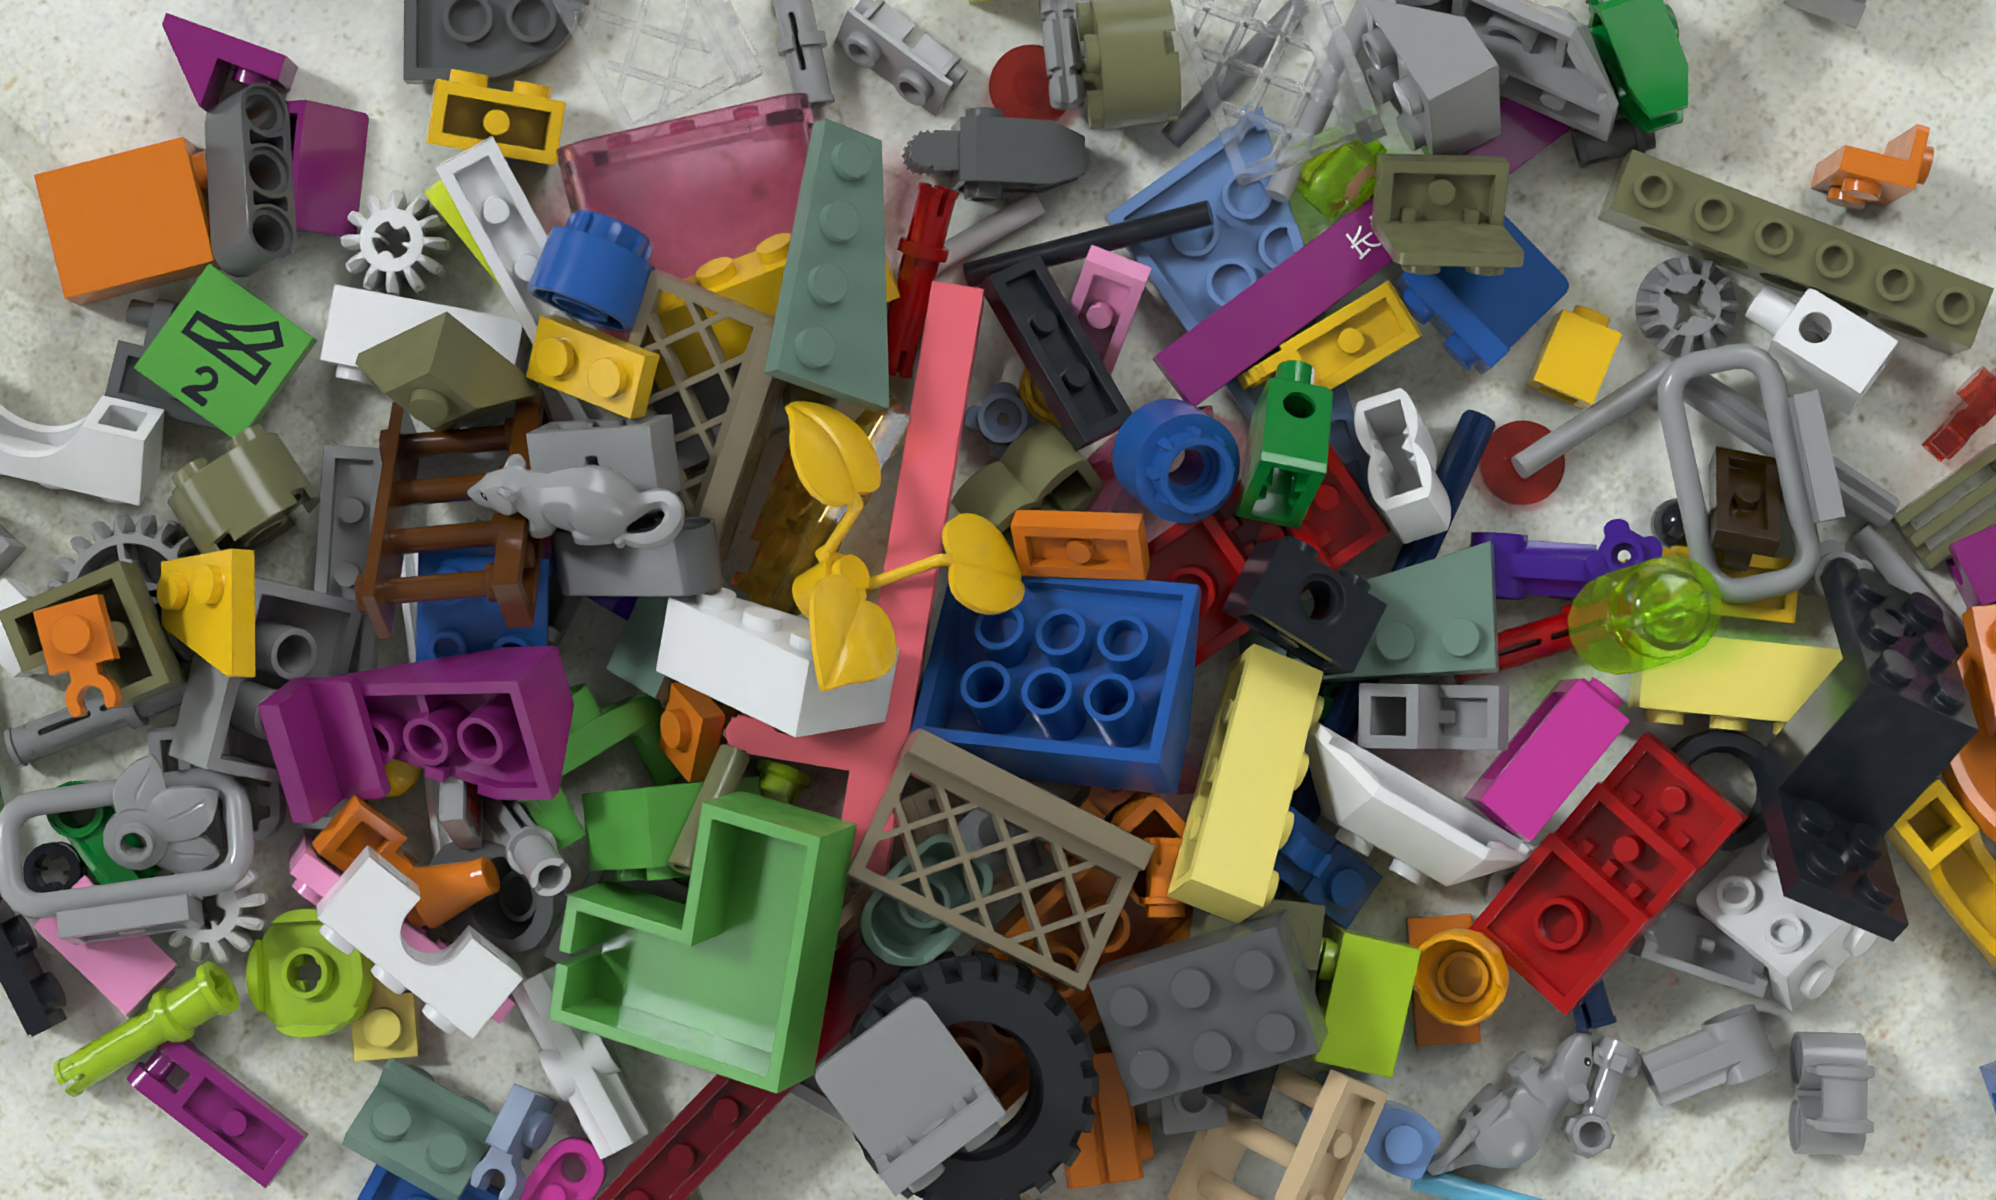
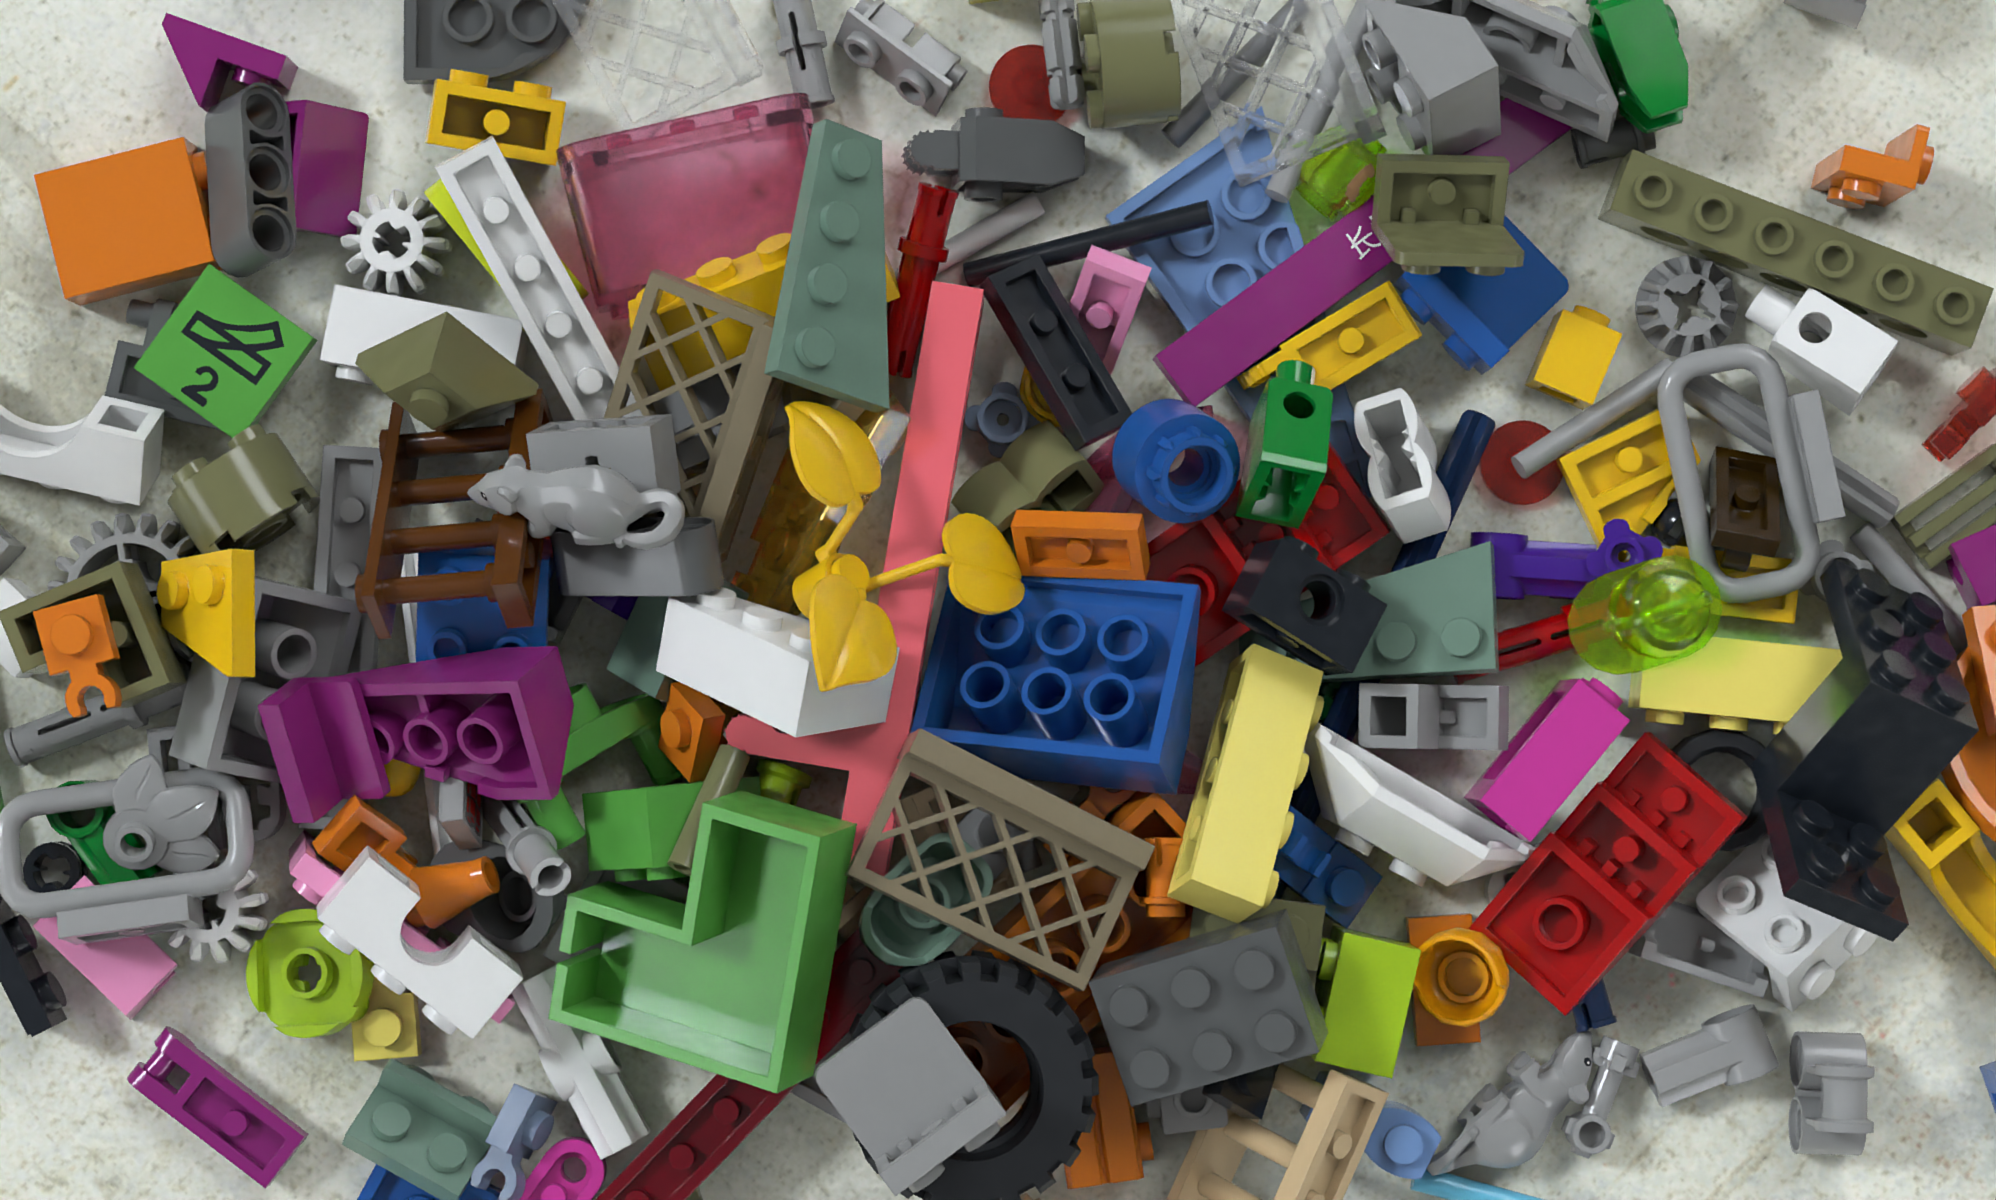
(169, 1016): lime pin -> none
(592, 366): yellow plate -> none
(594, 270): blue piece -> none
(1621, 476): none -> yellow wing

